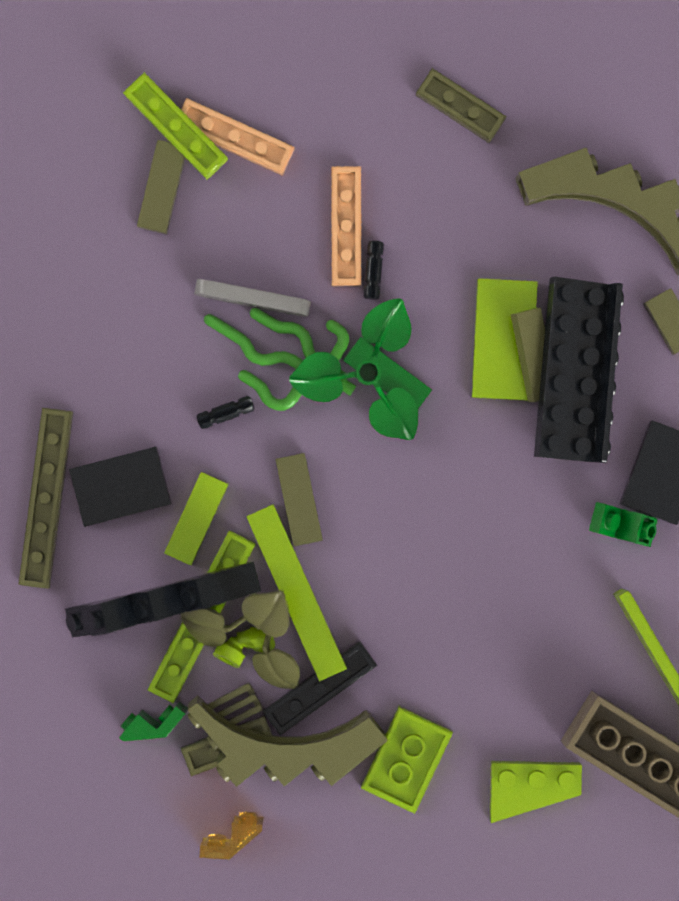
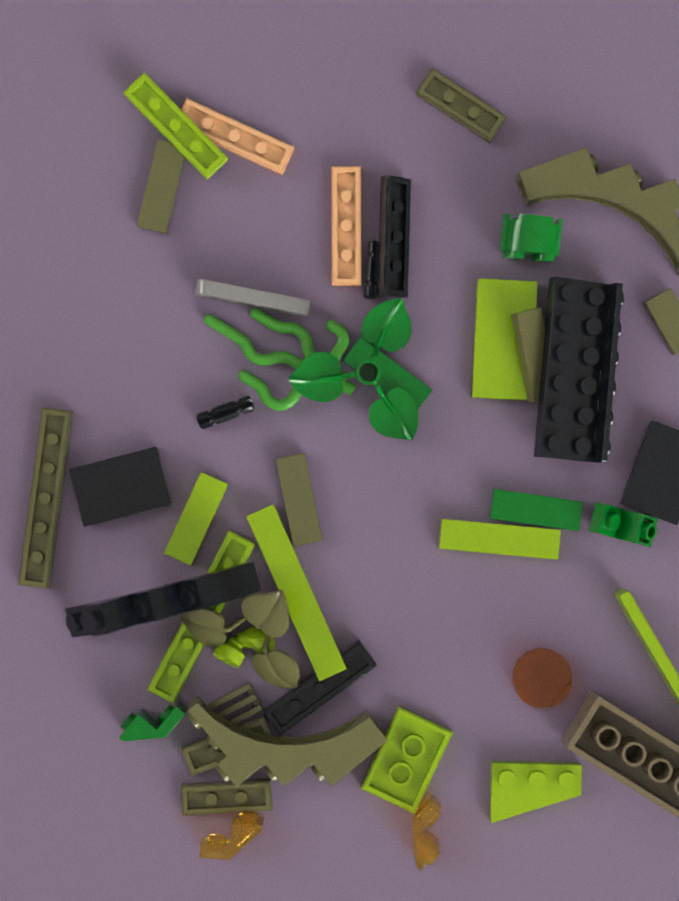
(225, 797): none -> olive tile
(394, 236): none -> black tile
(424, 842): none -> clear yellow slope
(499, 539): none -> lime tile
(530, 236): none -> green brick
(536, 510): none -> green tile
(542, 678): none -> clear orange tile

